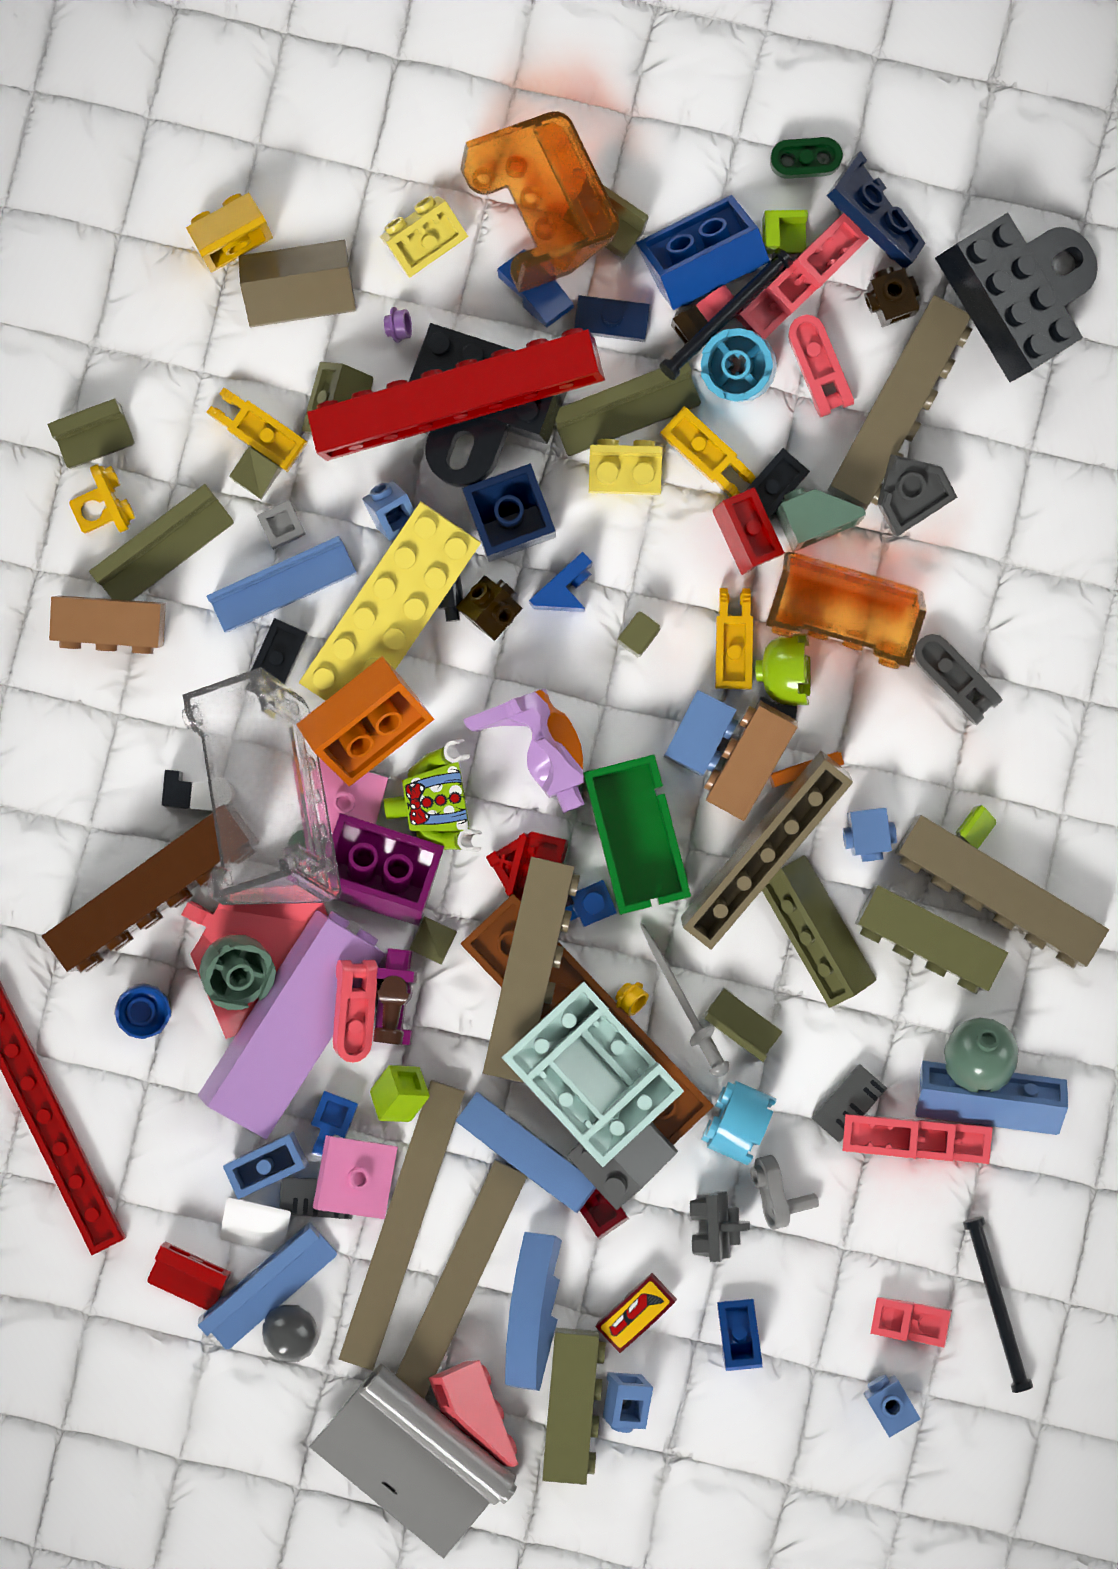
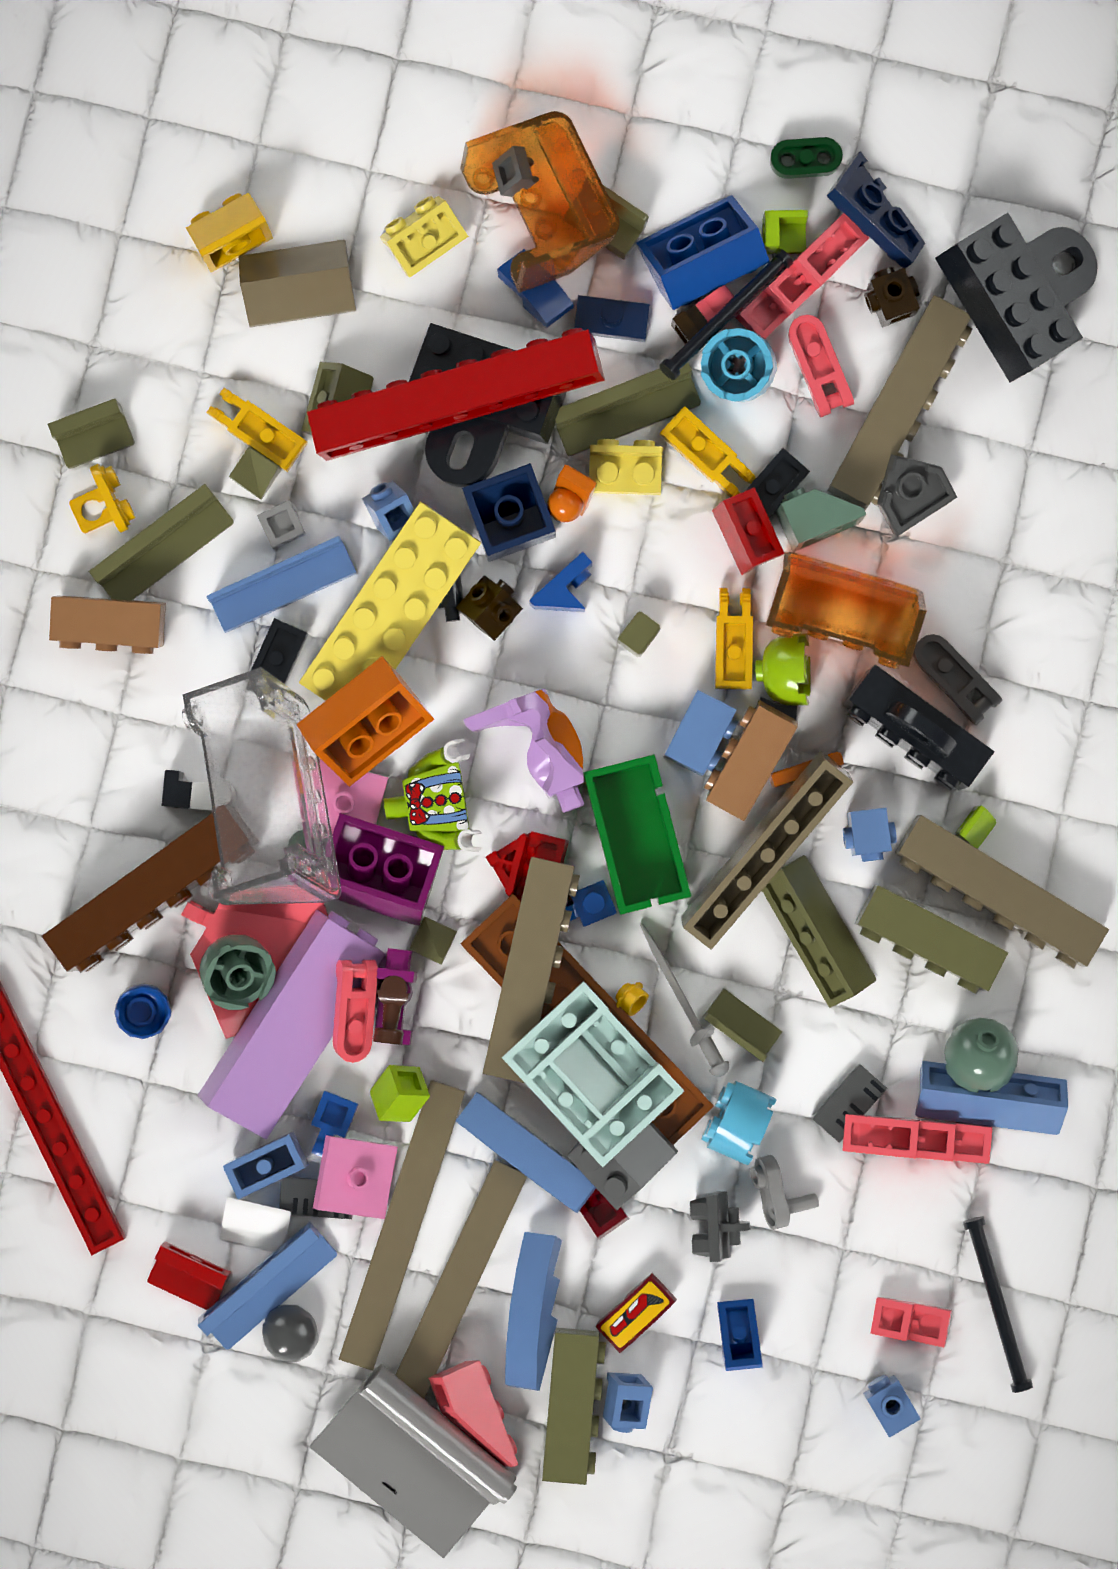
(398, 324): medium lavender plate -> none
(514, 171): none -> dark grey tile
(570, 495): none -> orange tile
(917, 728): none -> black brick

